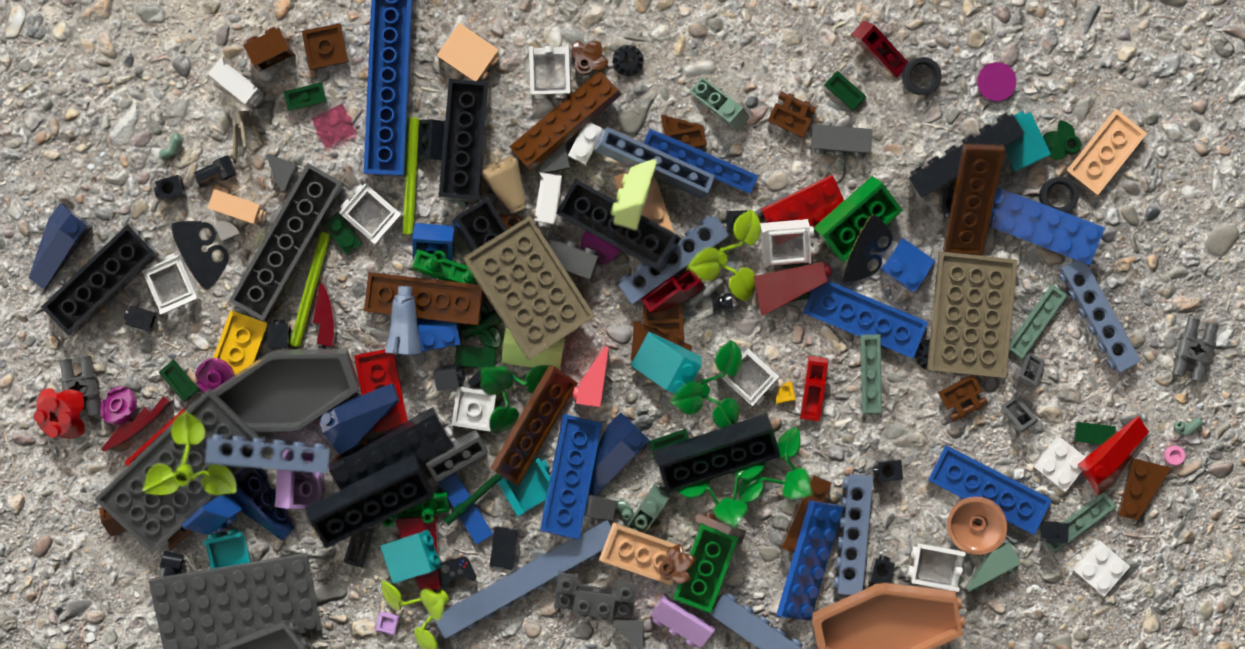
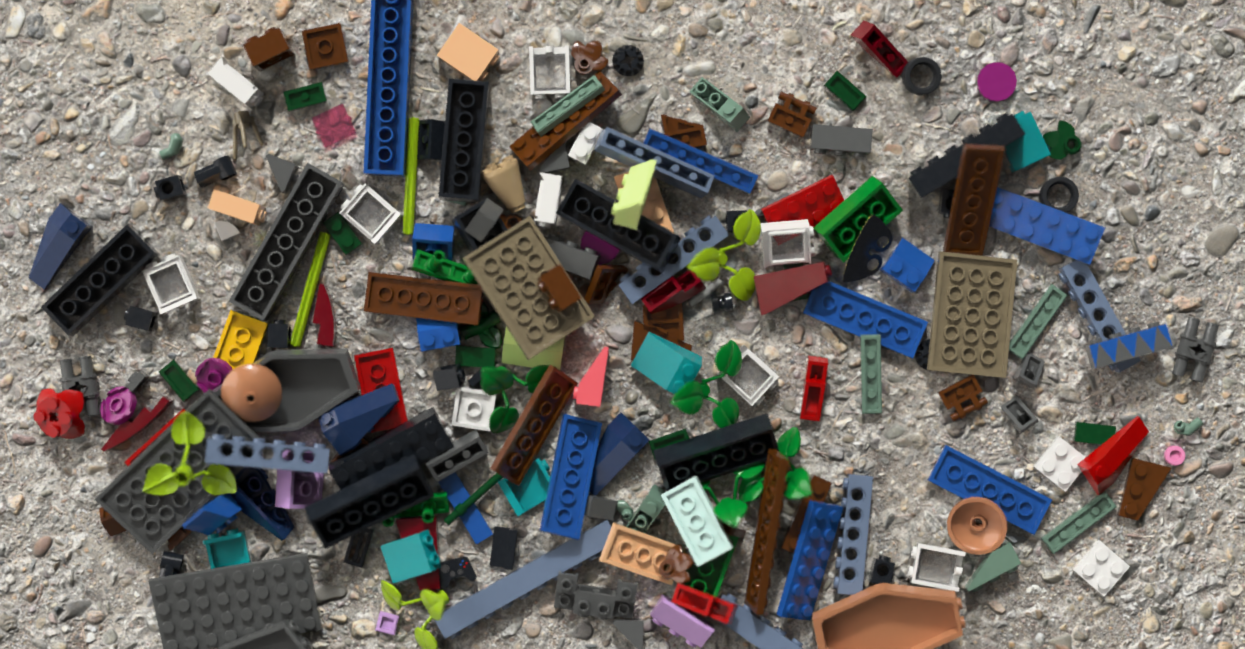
(136, 380): none -> dark grey plate
(199, 262): black piece -> none
(255, 381): none -> nougat dish
(404, 332): sand blue piece -> none
(484, 220): none -> dark grey slope
(558, 288): none -> reddish brown brick
(567, 105): none -> sand green tile
(603, 282): none -> reddish brown wing
(697, 521): none -> light aqua plate
(704, 603): none -> red slope
(766, 530): none -> reddish brown plate
(785, 393): yellow tile -> none
(897, 473): black brick -> none
(1054, 532): black panel -> none
(1106, 152): light nougat plate -> none
(1128, 346): none -> brick

